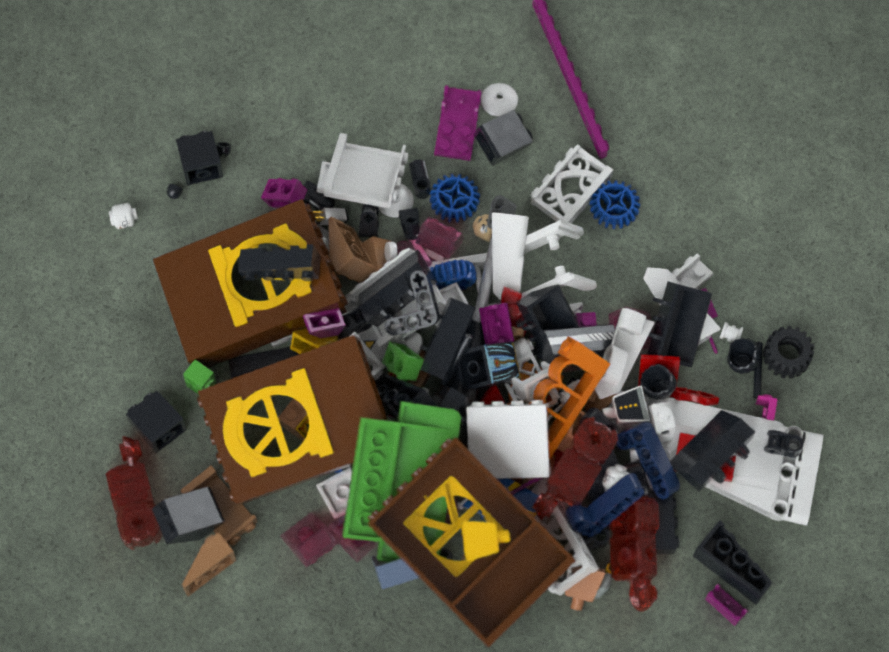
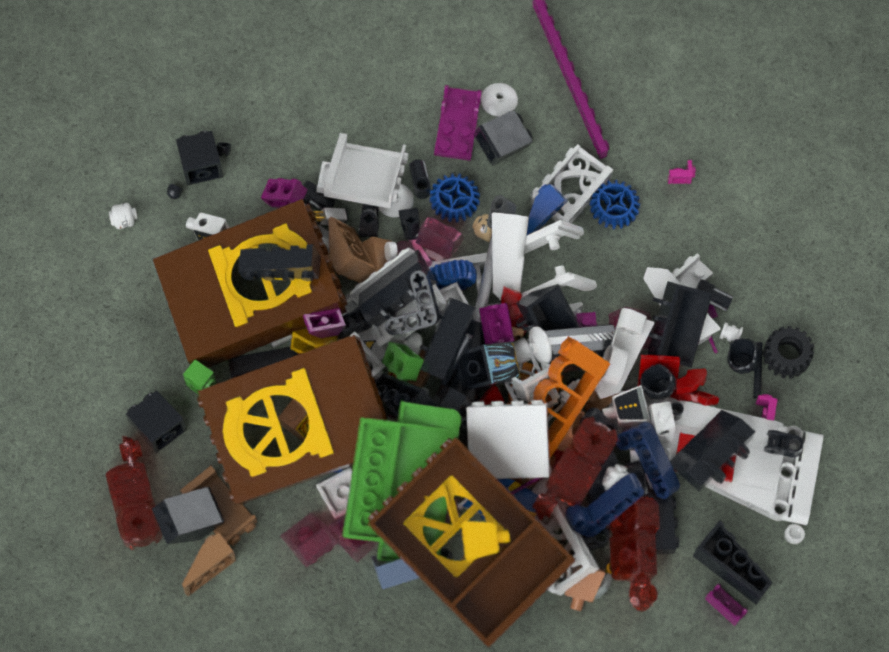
(206, 225): none -> white torso
(540, 345): none -> white dish
(545, 206): none -> blue slope
(678, 406): none -> black hinge
(681, 176): none -> dark pink bracket
(691, 381): none -> red tile
(719, 298): none -> black piece
(794, 534): none -> white tile

